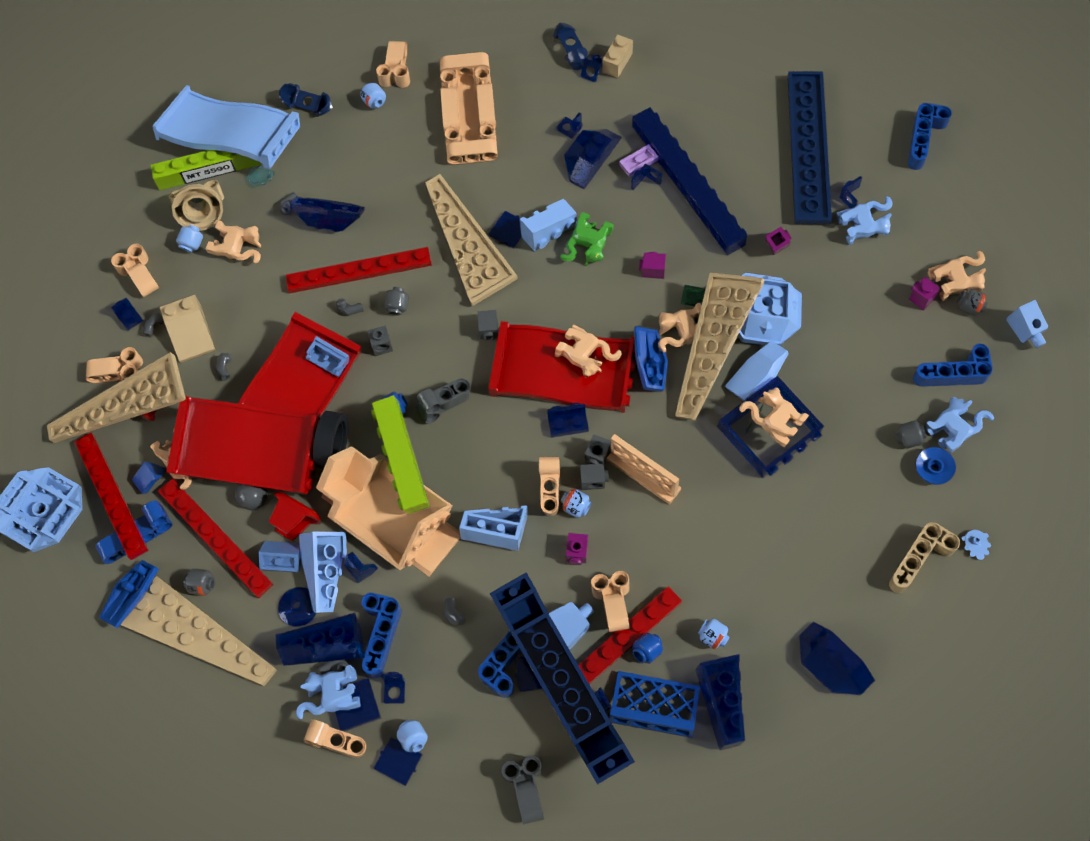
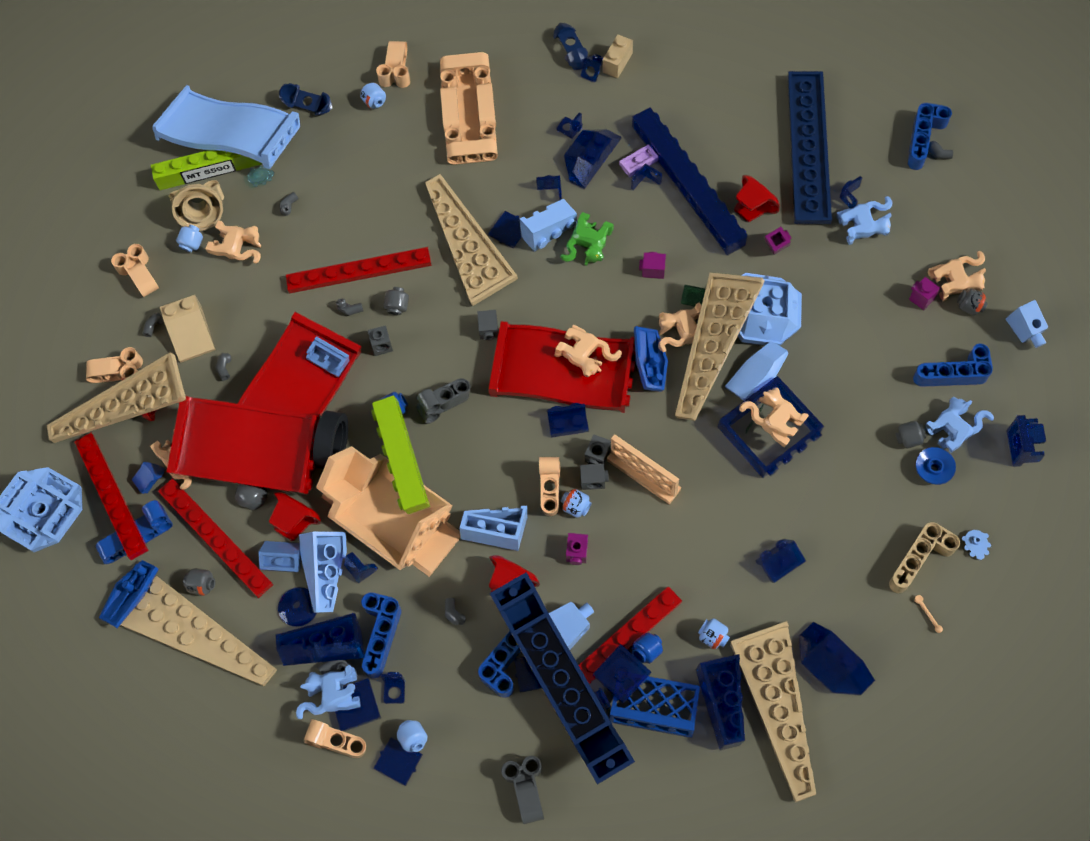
(127, 313): clear blue bracket -> none
(326, 213): clear blue wedge -> none
(507, 571): none -> red piece
(549, 182): none -> clear blue bracket
(613, 598): light nougat piece -> none
(622, 673): none -> clear blue plate
(755, 200): none -> red piece
(773, 684): none -> tan wing
(781, 559): none -> clear blue bracket
(919, 600): none -> light nougat hinge
(938, 152): none -> dark grey arm
(1021, 438): none -> clear blue panel

